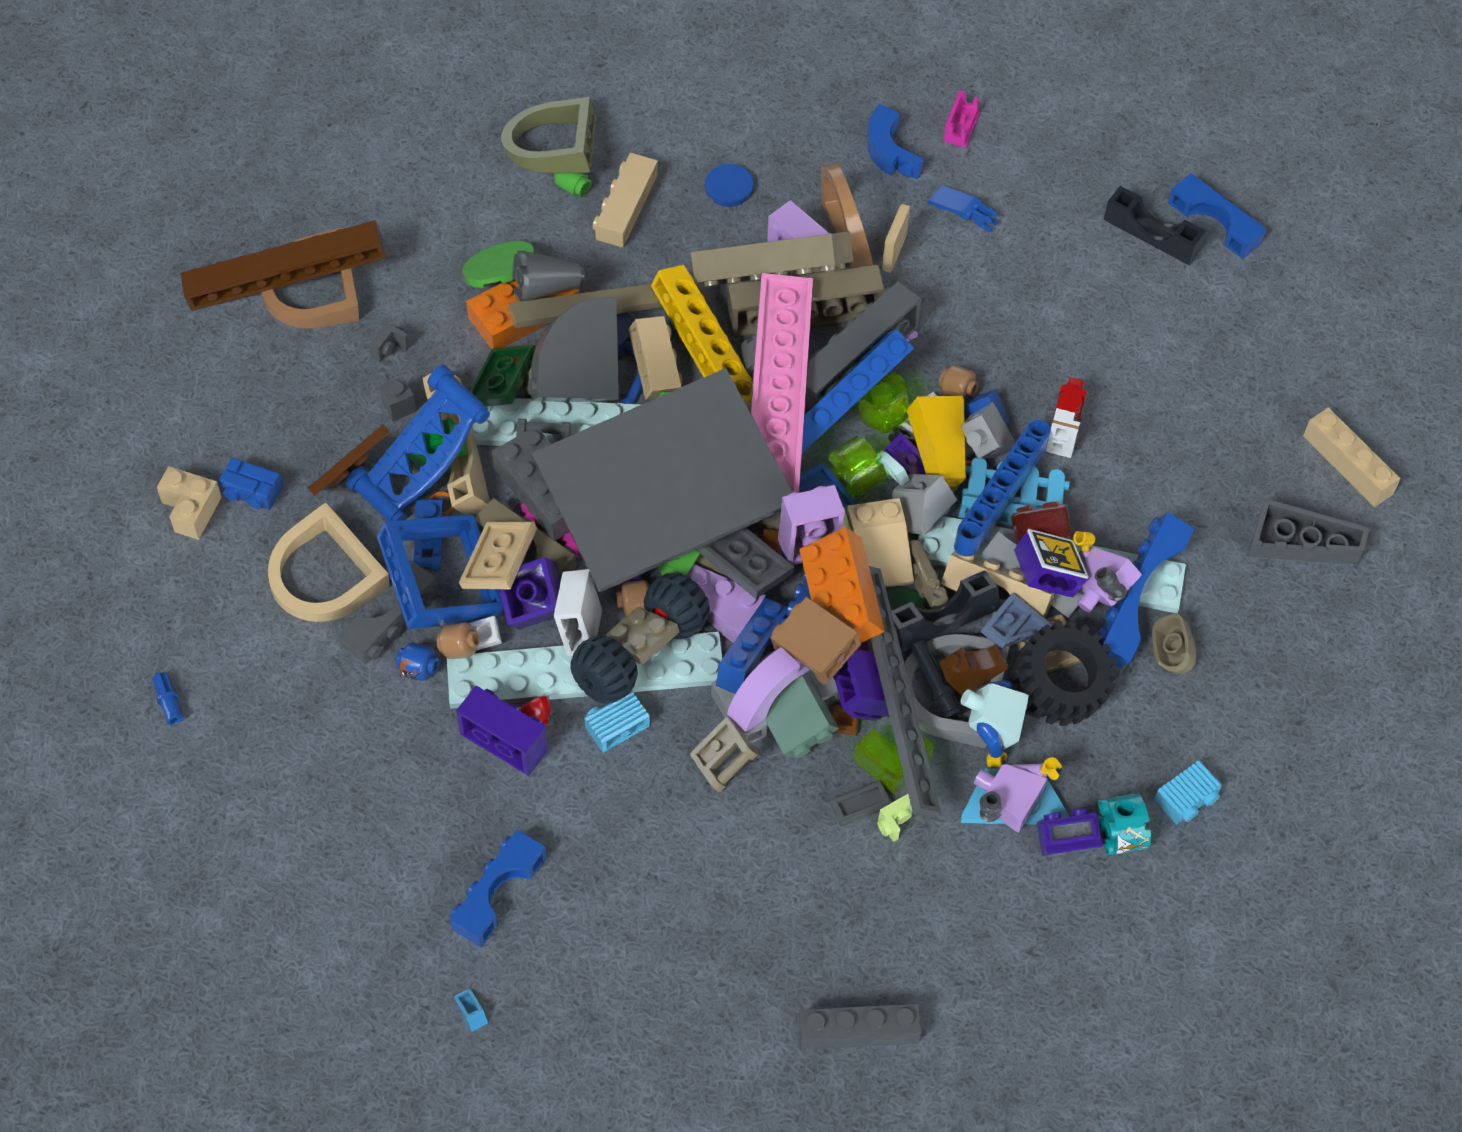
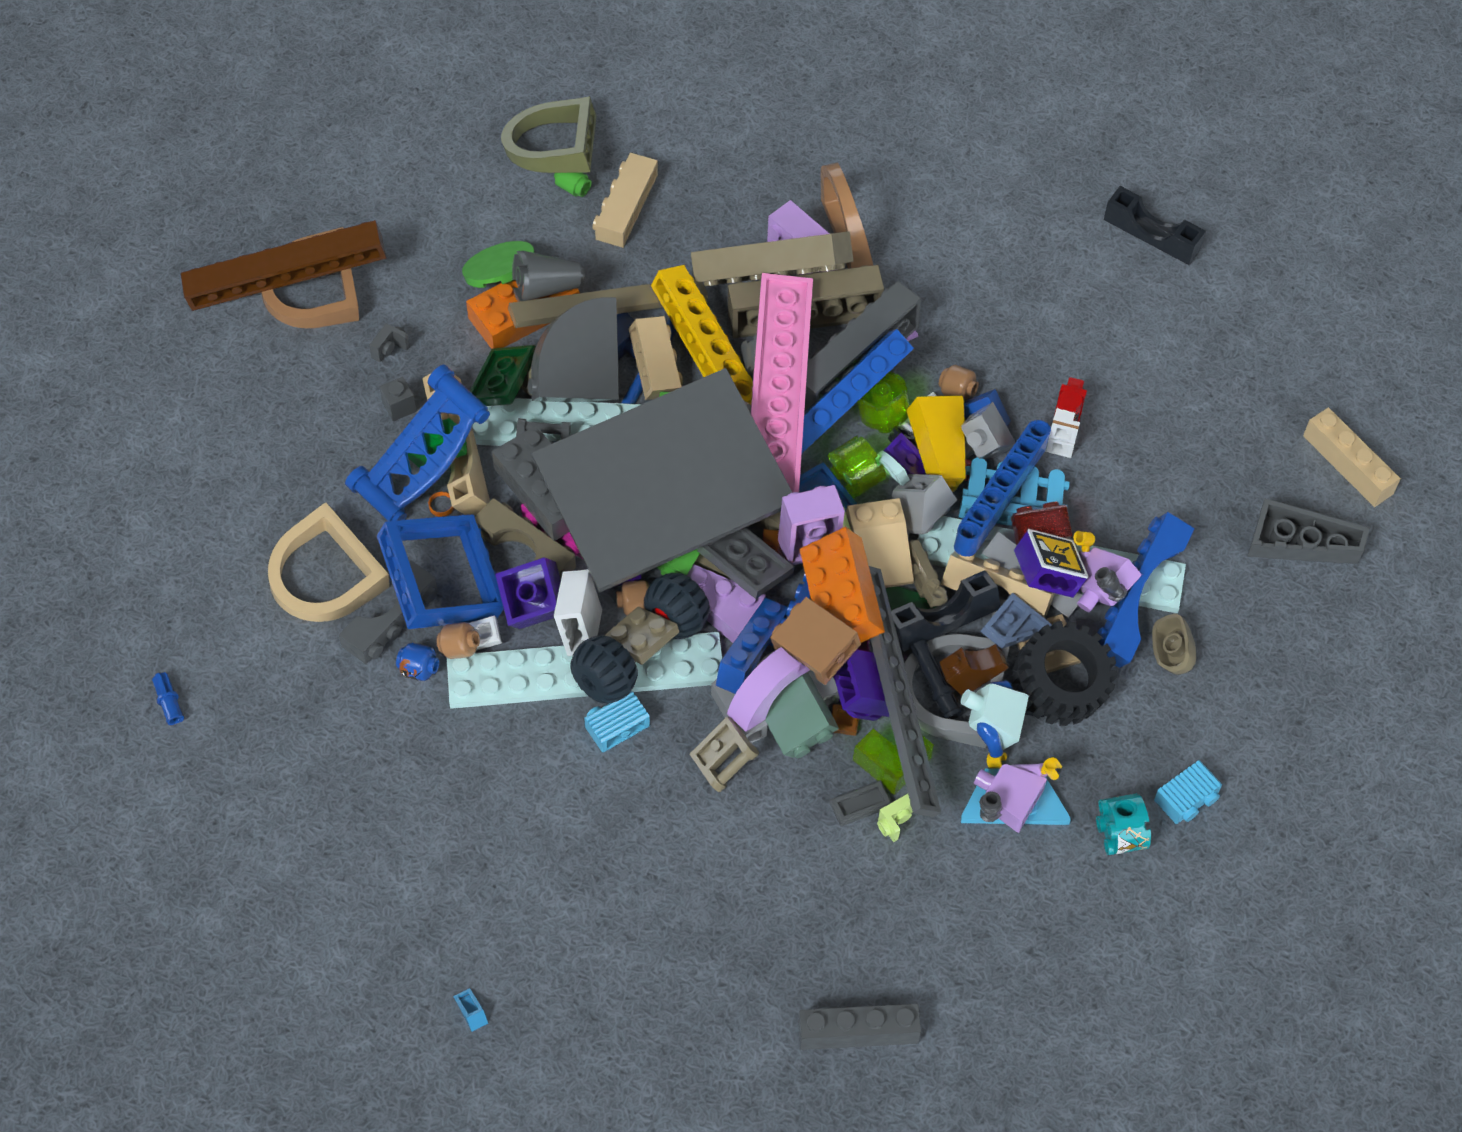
(192, 499): tan brick -> none
(250, 484): blue brick -> none
(350, 462): reddish brown wing -> none
(428, 509): blue plate -> none
(498, 555): tan tile -> none
(502, 729): dark purple brick -> none
(518, 858): blue arch -> none
(539, 708): red brick -> none
(729, 185): blue tile -> none
(882, 148): blue arch -> none
(895, 238): tan tile -> none
(961, 120): dark pink hinge -> none
(963, 205): blue arm -> none
(1069, 833): dark purple window -> none
(1195, 197): blue arch -> none

